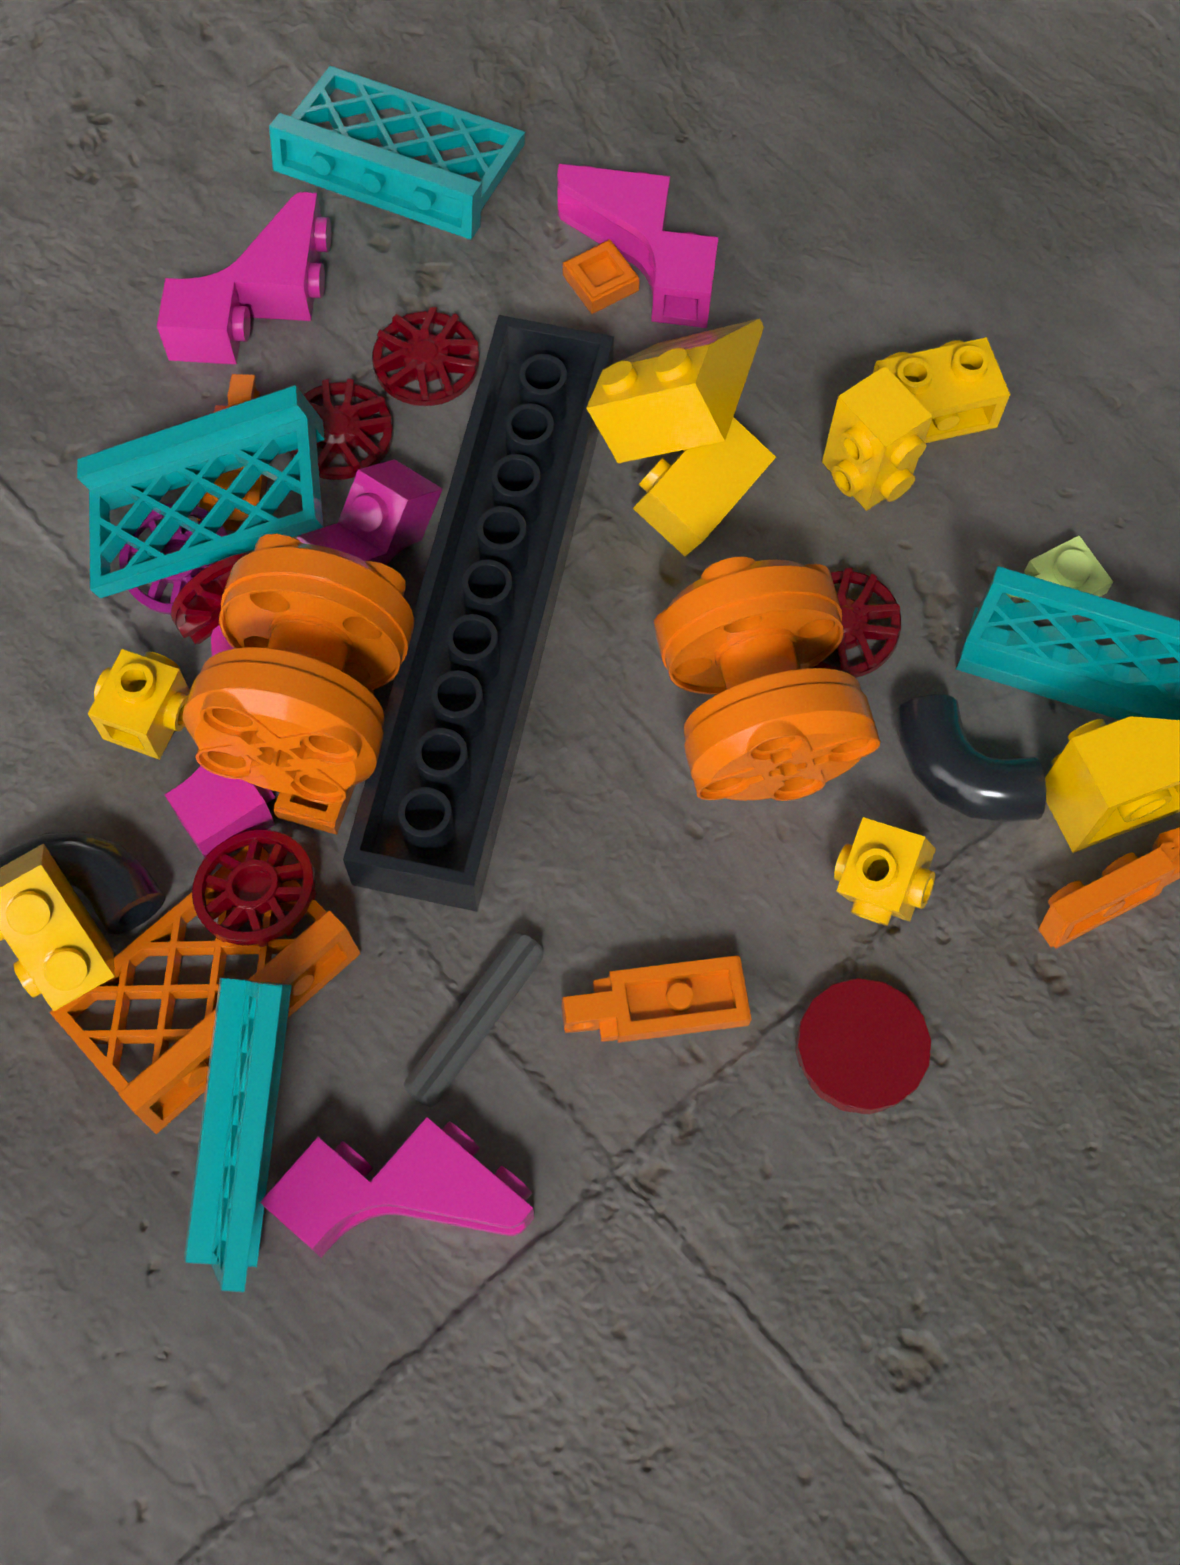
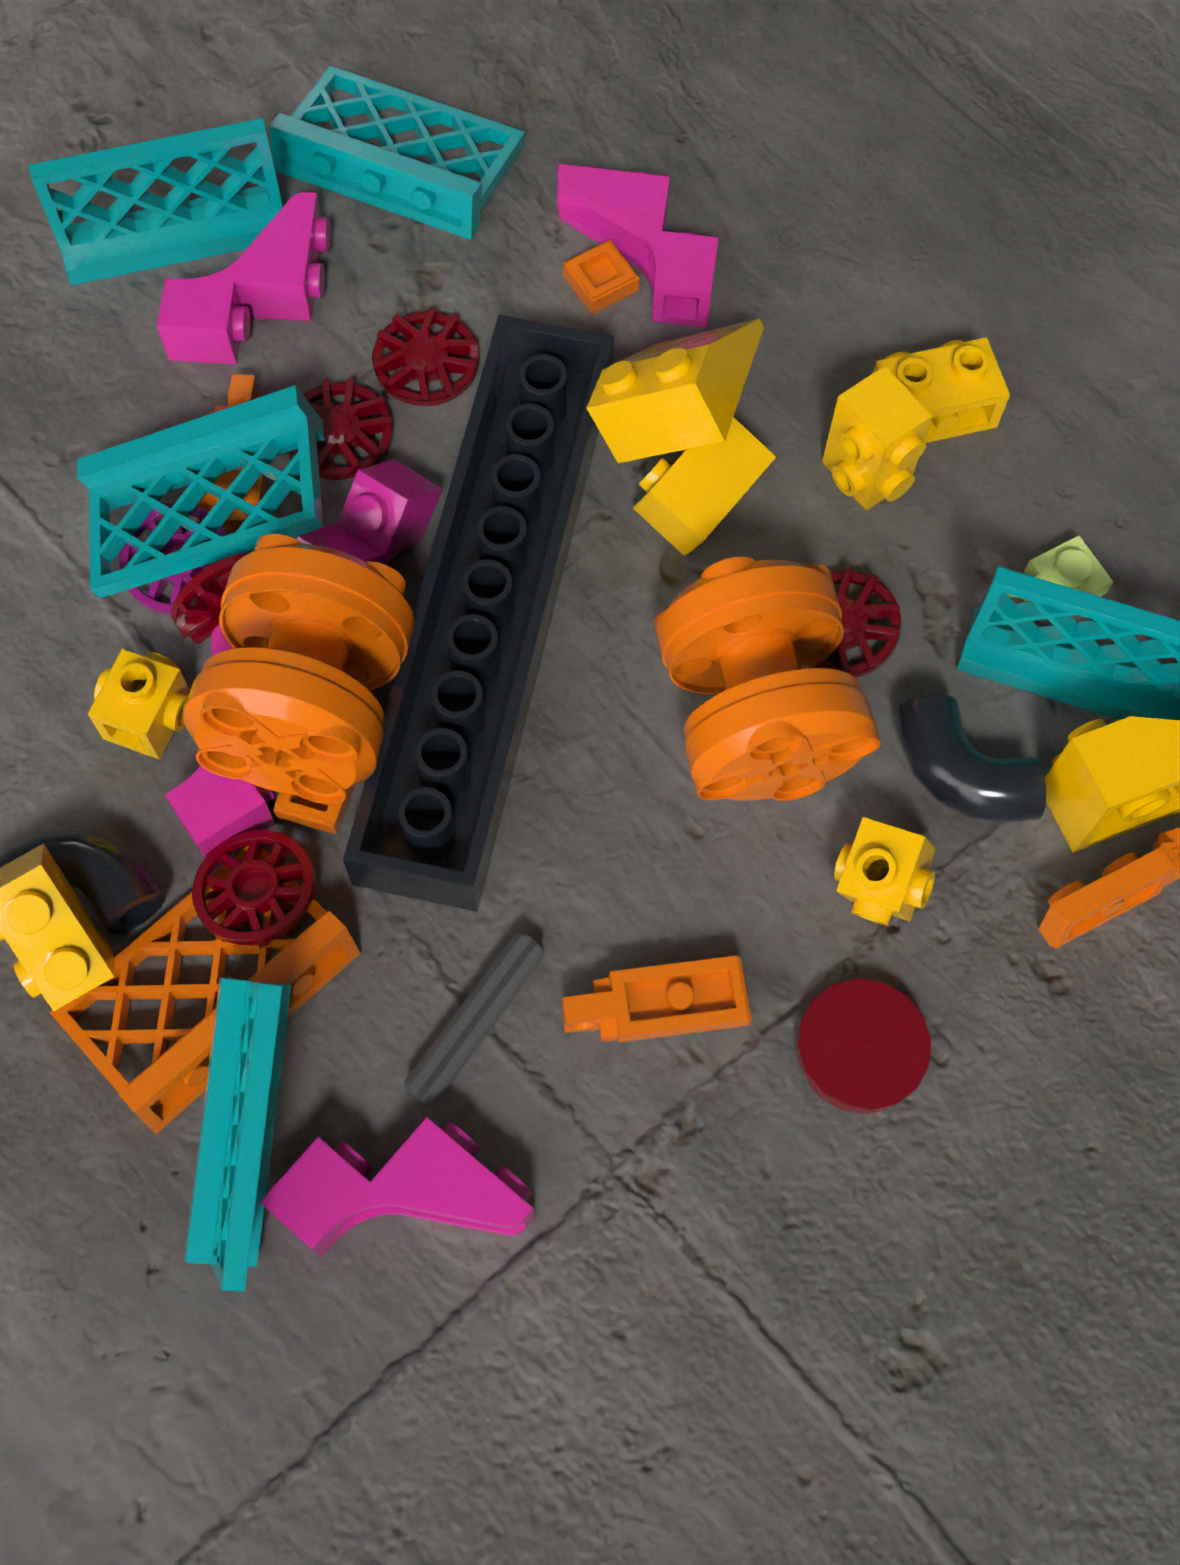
(169, 228): none -> teal fence

